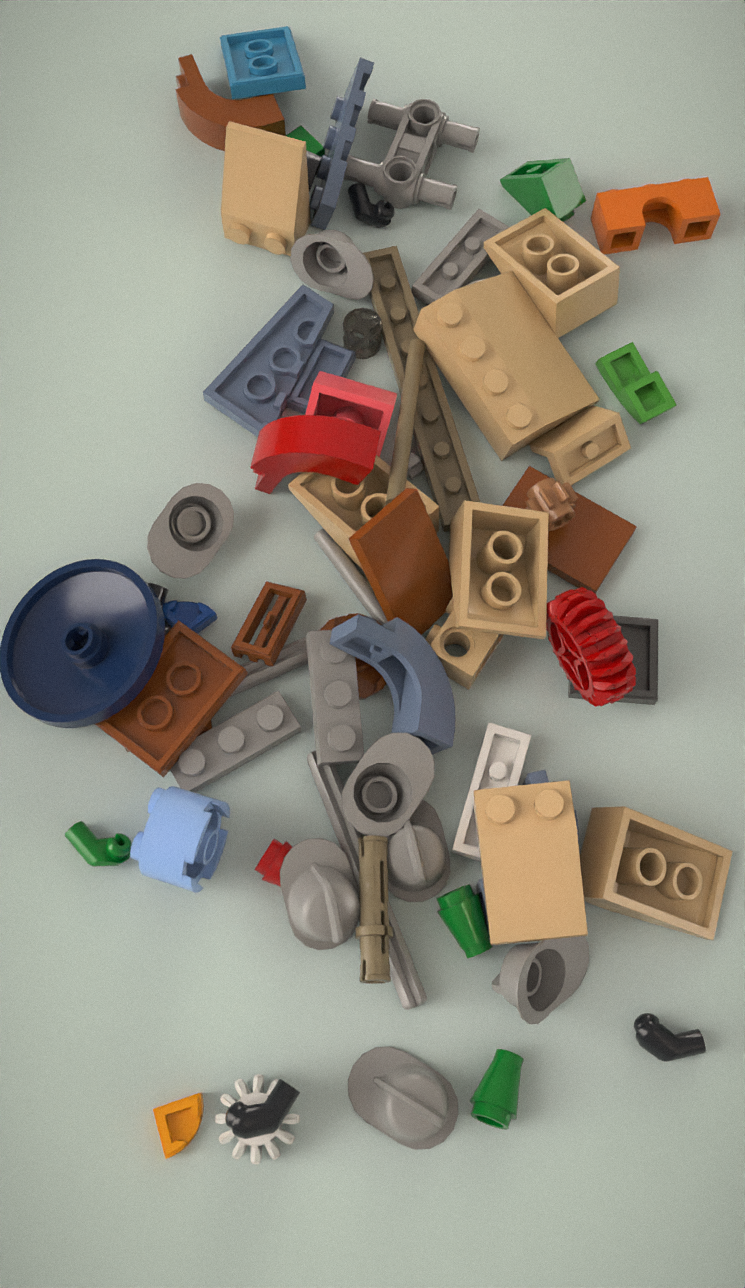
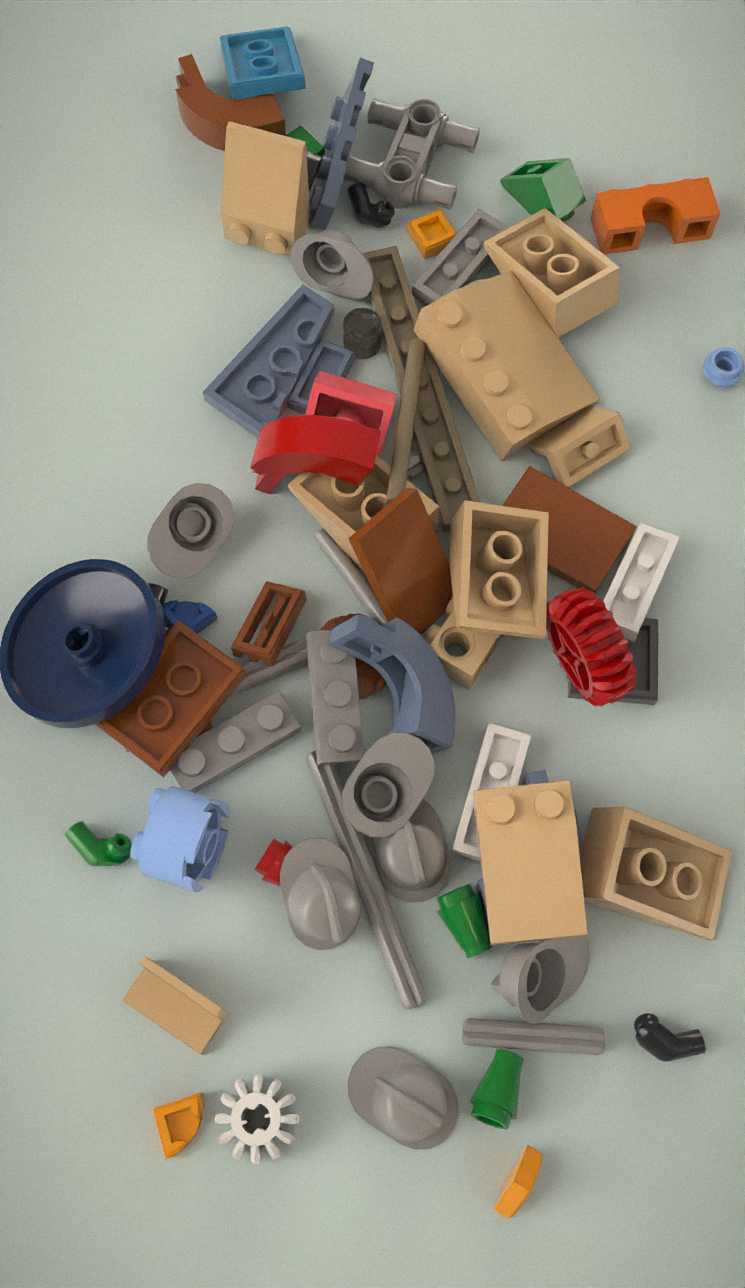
(175, 1006): none -> tan panel
(262, 1118): black arm -> none
(374, 919): dark tan pin -> none
(431, 233): none -> light orange tile
(519, 1182): none -> light orange tile
(533, 1036): none -> light grey axle
(553, 498): medium nougat gear -> none
(633, 385): bright green slope -> none
(639, 578): none -> white plate
(727, 359): none -> light blue plate

